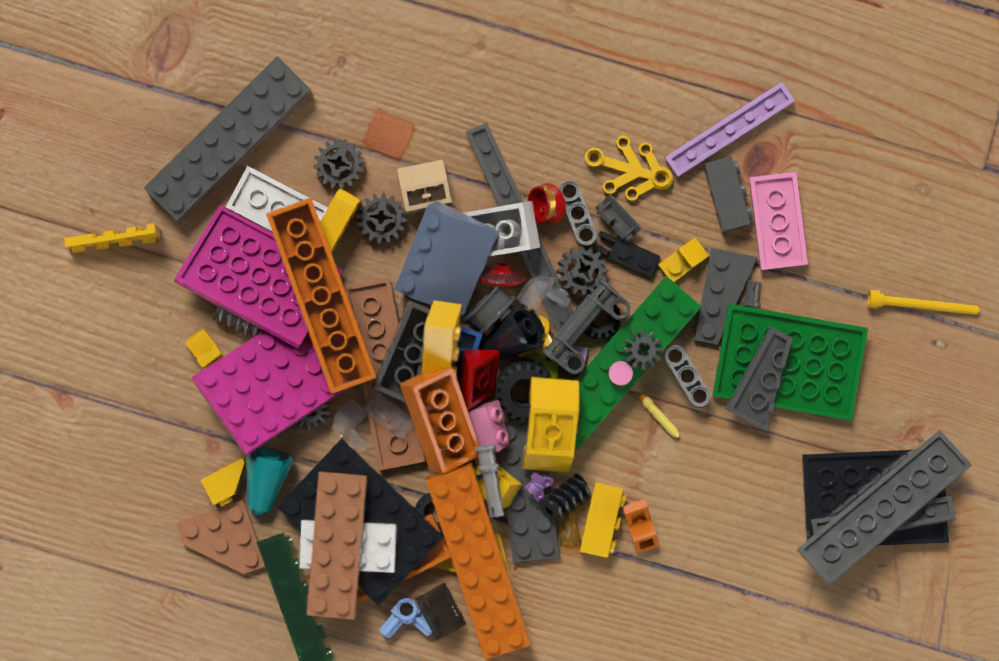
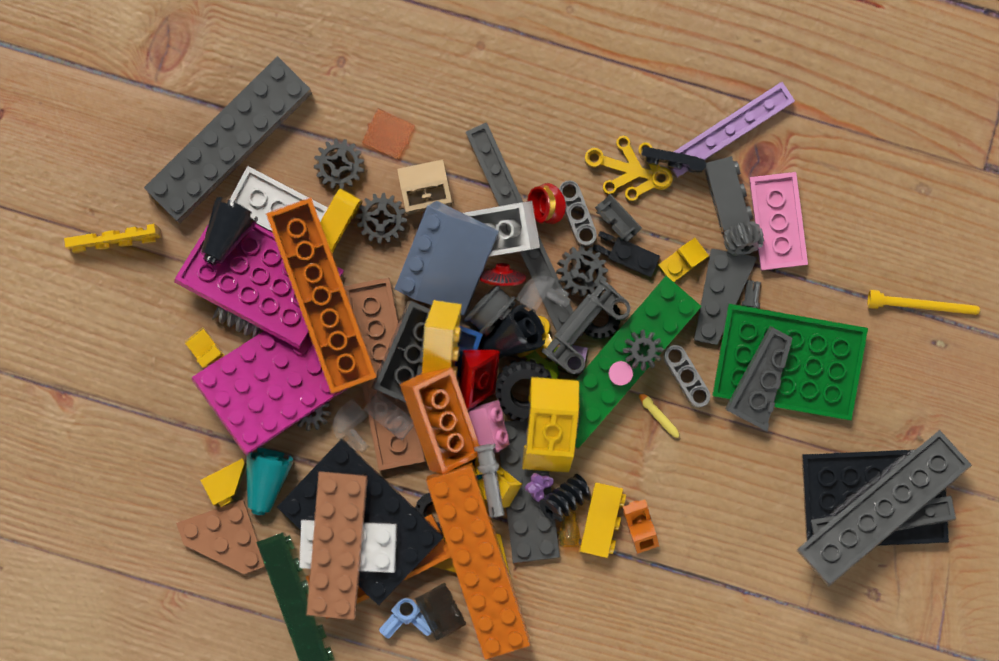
(226, 229): none -> black cone
(674, 160): none -> black hinge
(743, 238): none -> dark grey gear

